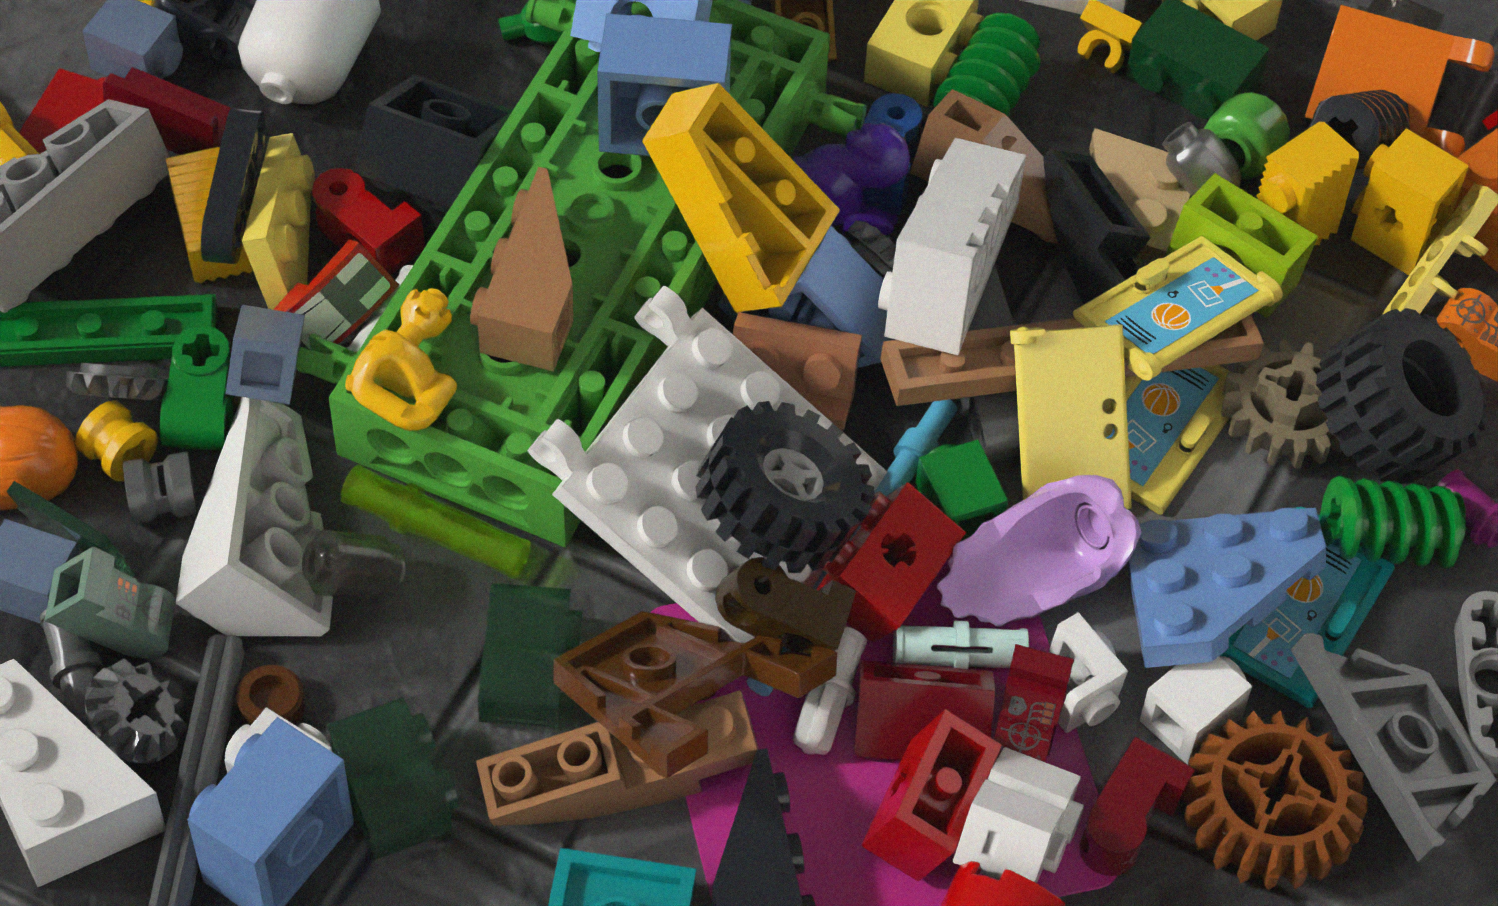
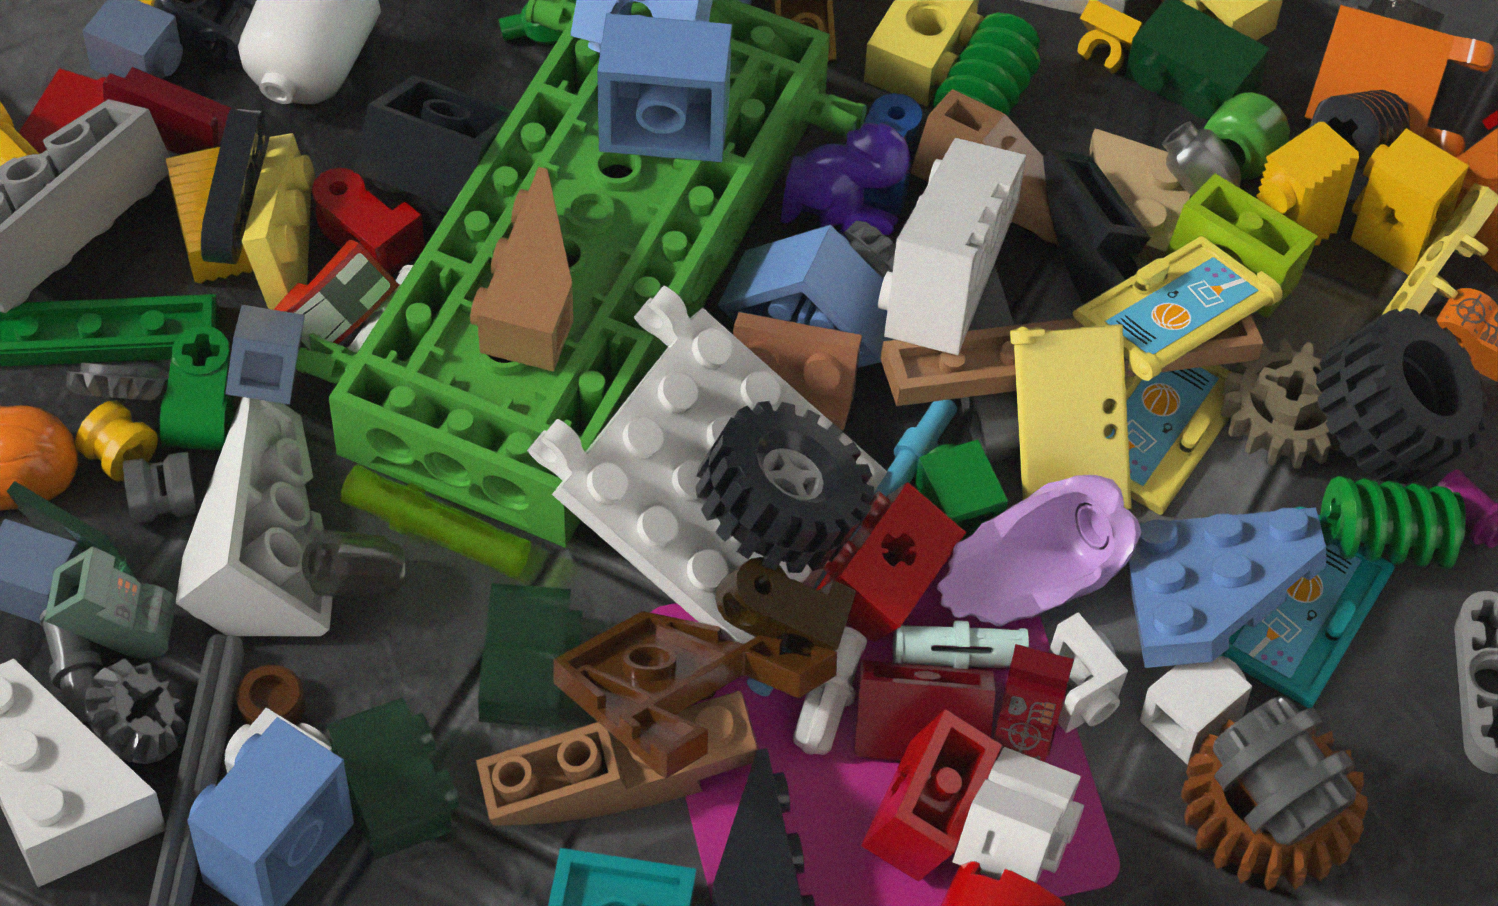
(401, 366): yellow piece -> none
(739, 195): yellow wedge -> none
(1120, 815): dark red leg -> none
(1284, 770): none -> dark grey piece
(1402, 739): dark grey wing -> none

